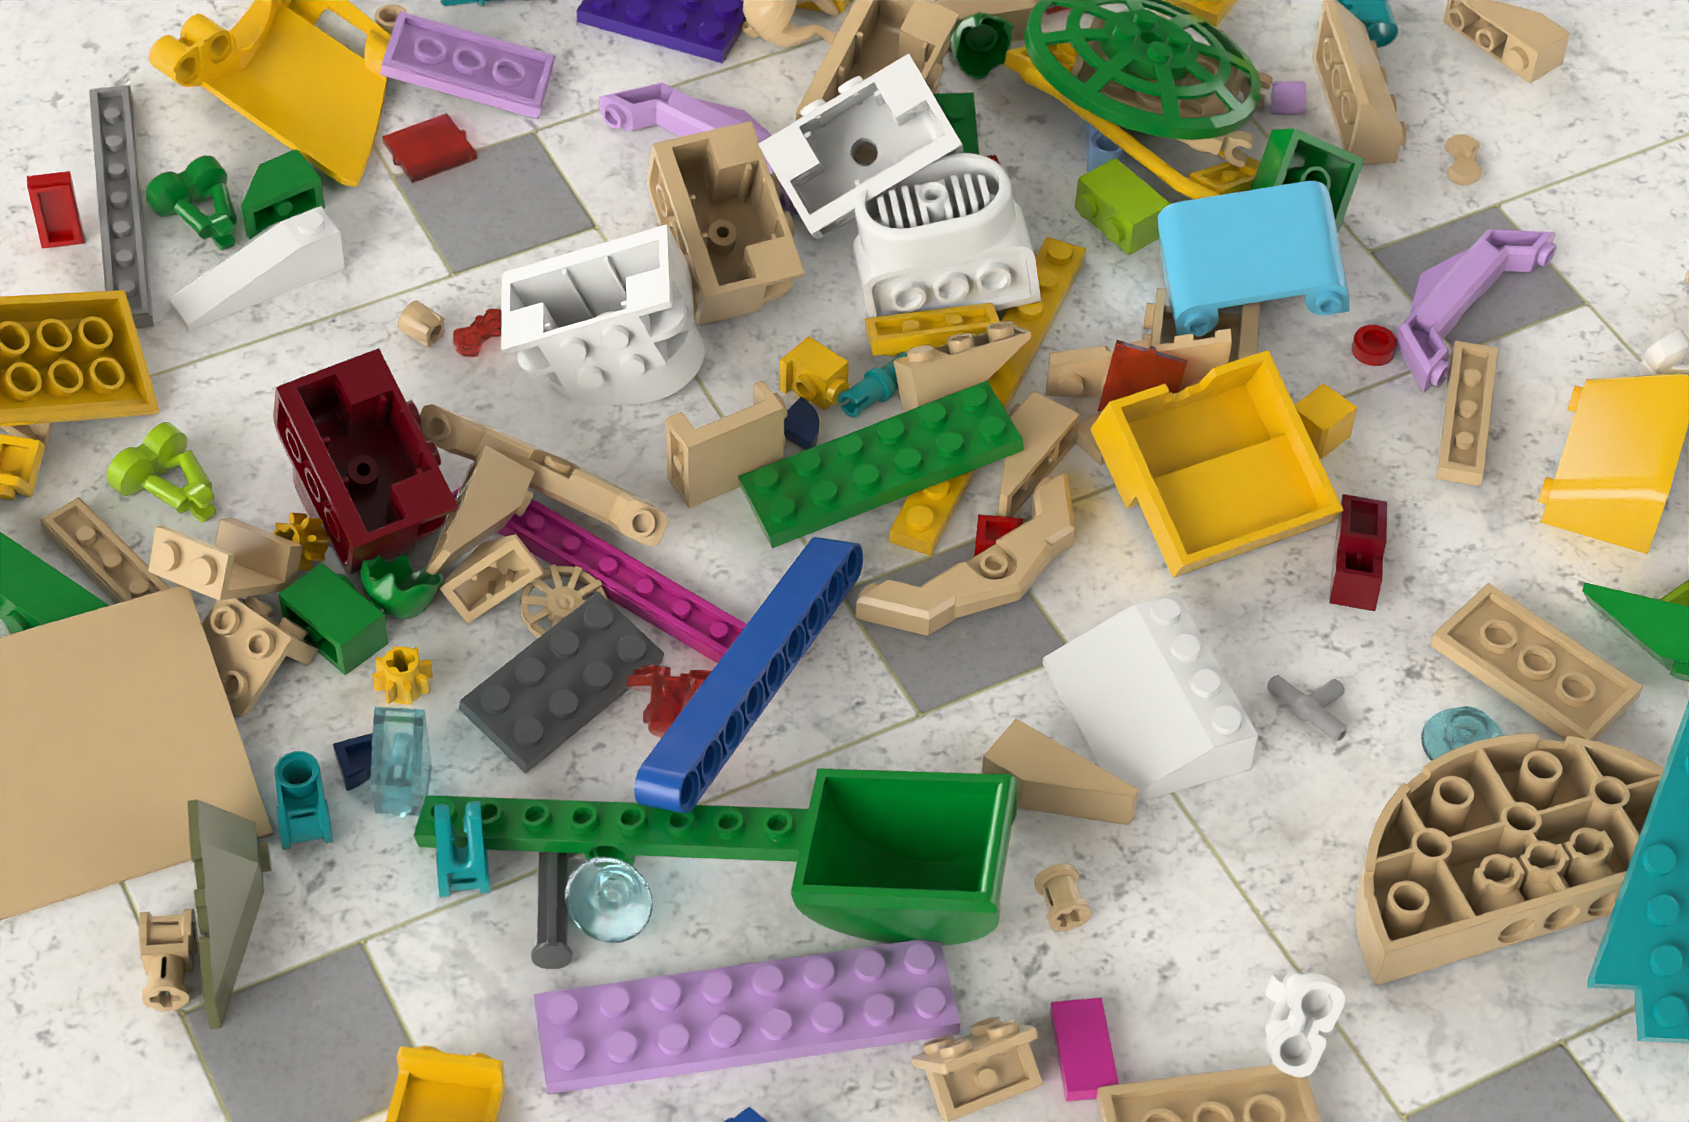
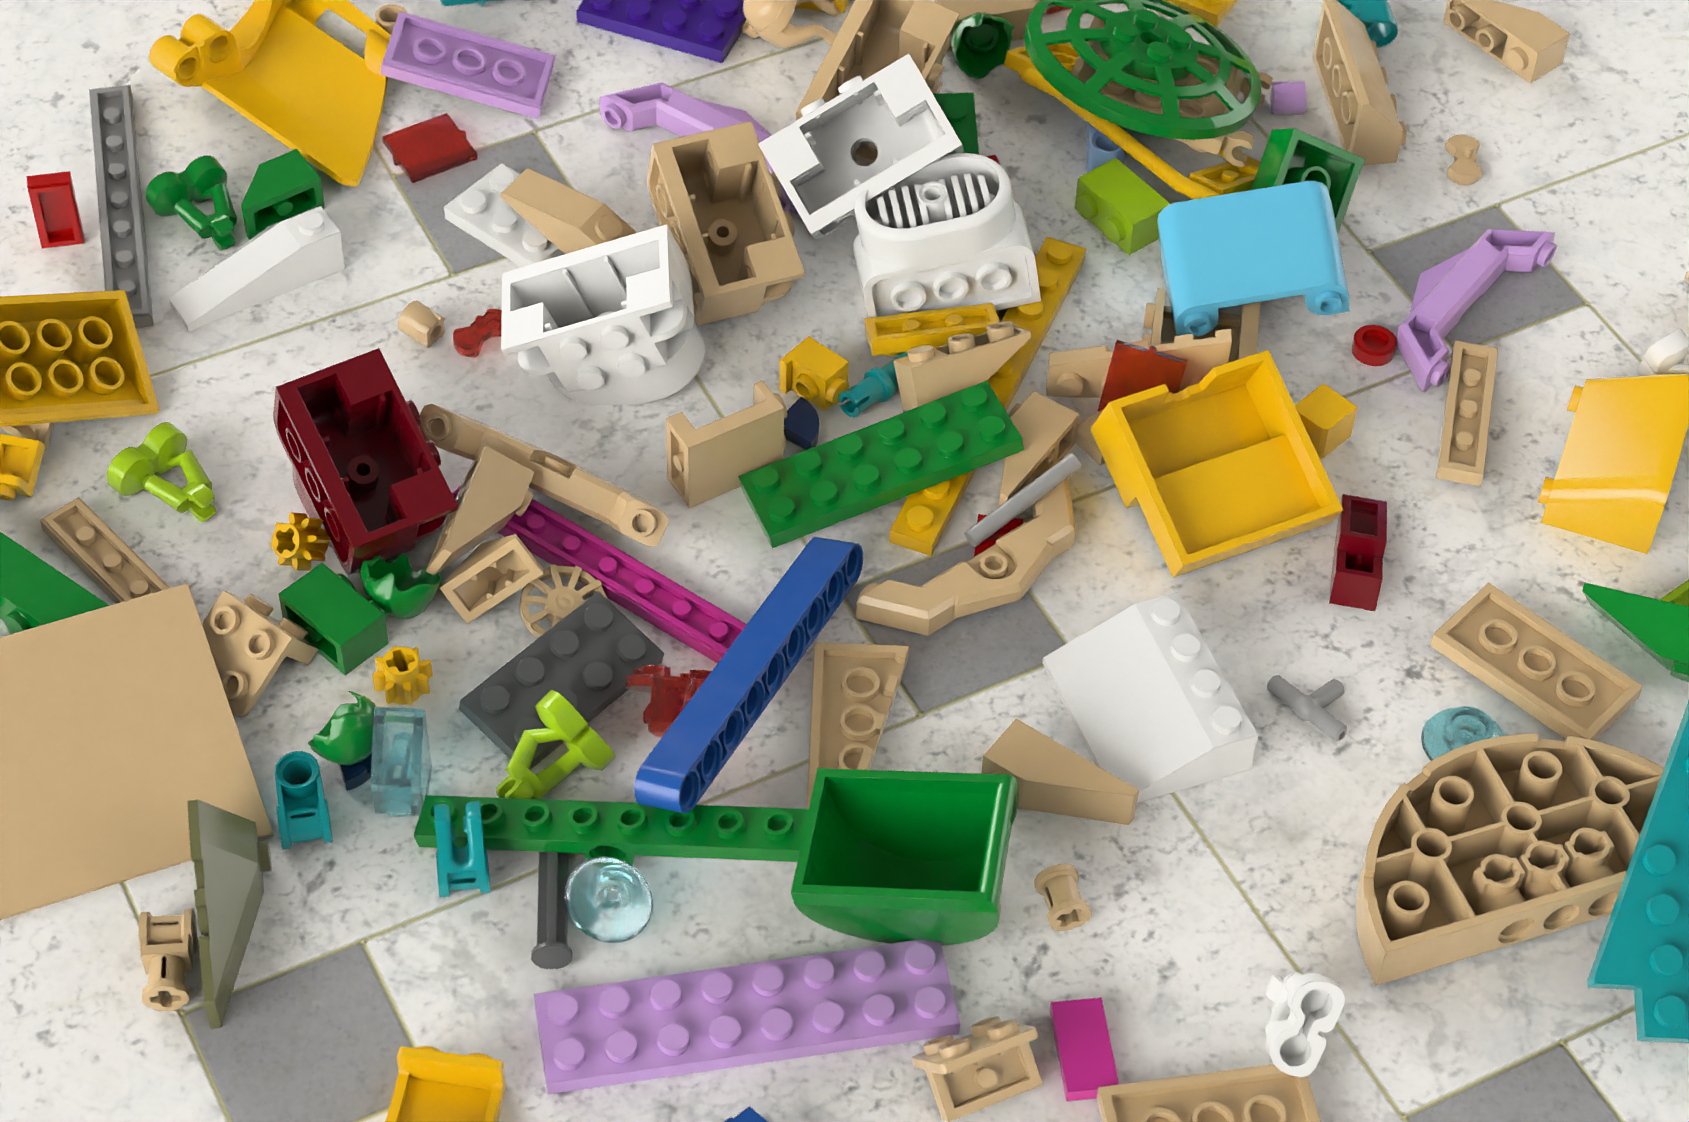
(238, 566): tan panel -> none
(347, 734): none -> green hair
(496, 223): none -> white plate
(563, 214): none -> tan slope
(563, 724): none -> lime piece
(851, 703): none -> tan wing
(1023, 500): none -> light grey bar

